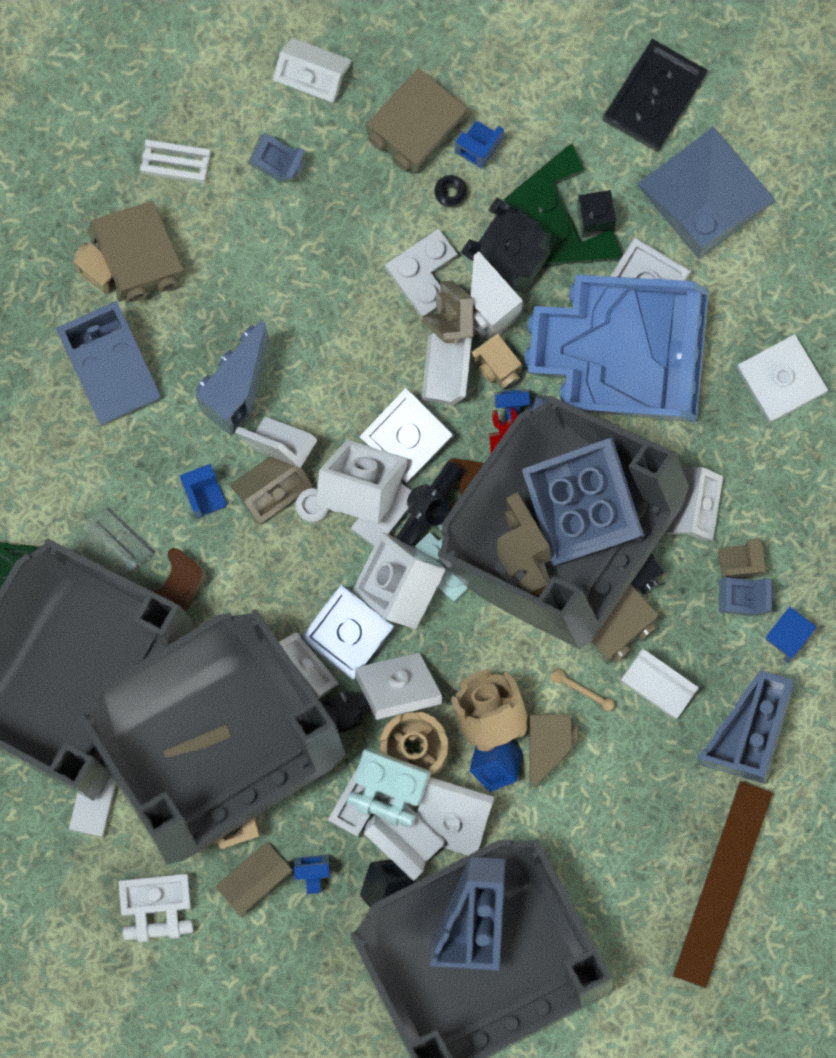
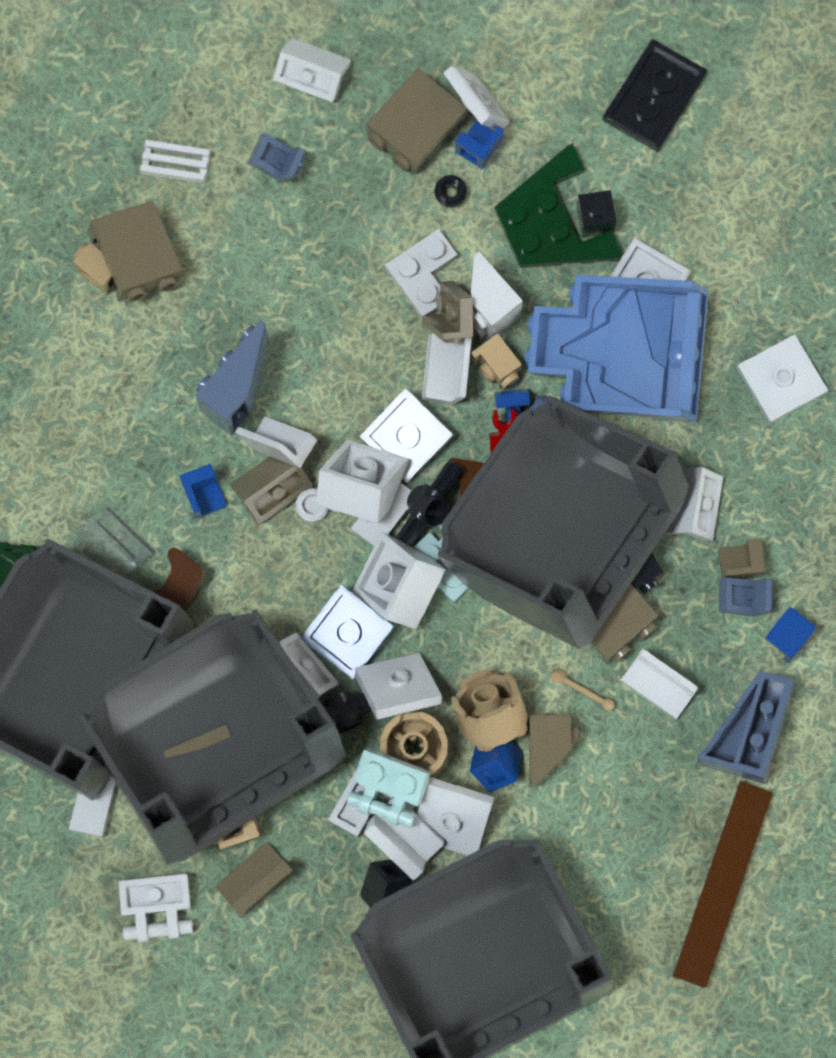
(108, 363): sand blue slope -> none
(312, 869): blue tile -> none
(473, 920): sand blue wedge -> none
(476, 97): none -> white plate
(513, 244): black panel -> none
(522, 550): dark tan plate -> none
(582, 501): sand blue slope -> none
(706, 192): sand blue slope -> none

